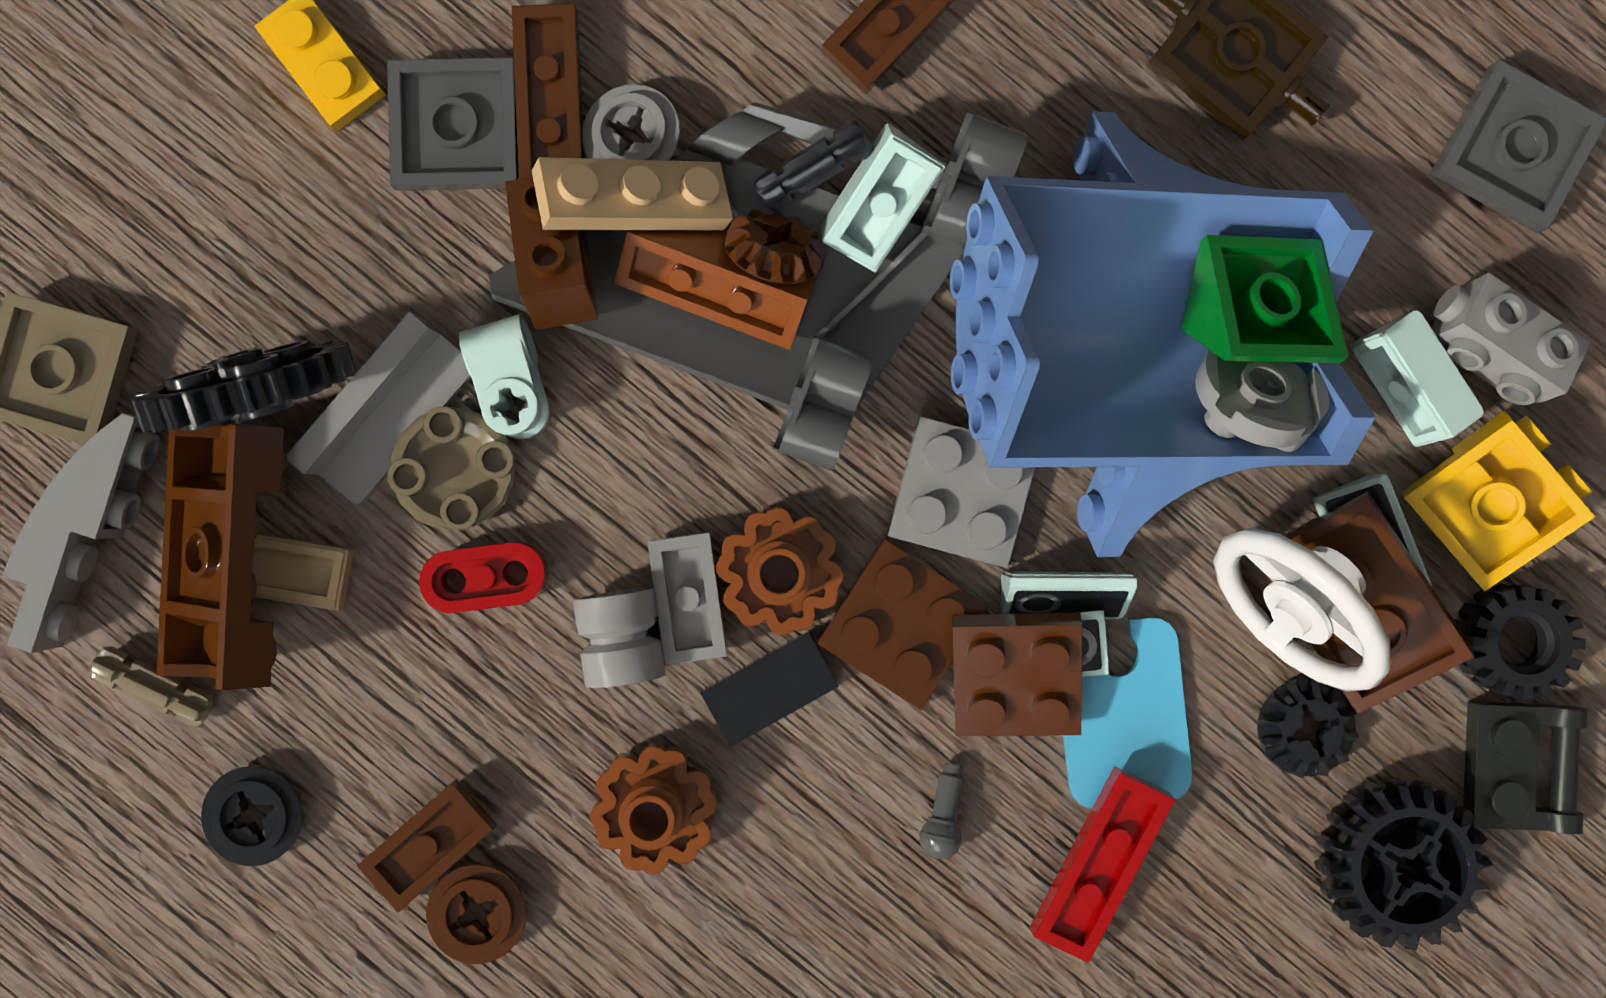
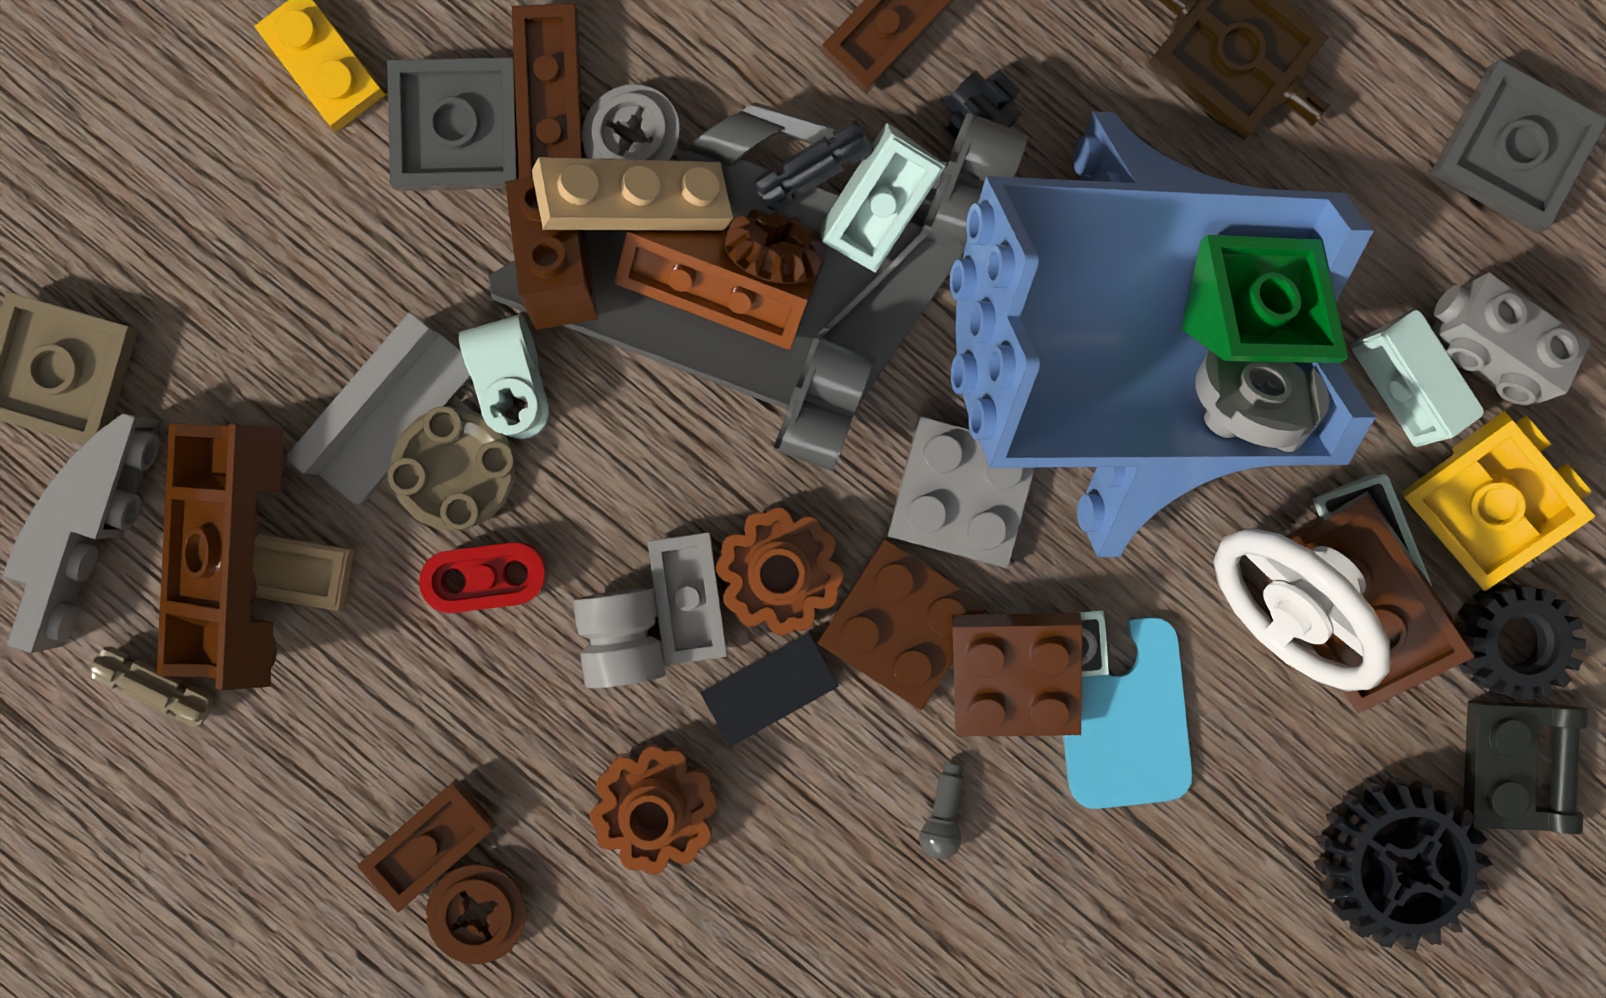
(243, 386): black gear -> none
(246, 842): black gear -> none
(983, 98): none -> black gear
(1067, 592): slope -> none
(1101, 864): red plate -> none
(1283, 716): black gear -> none

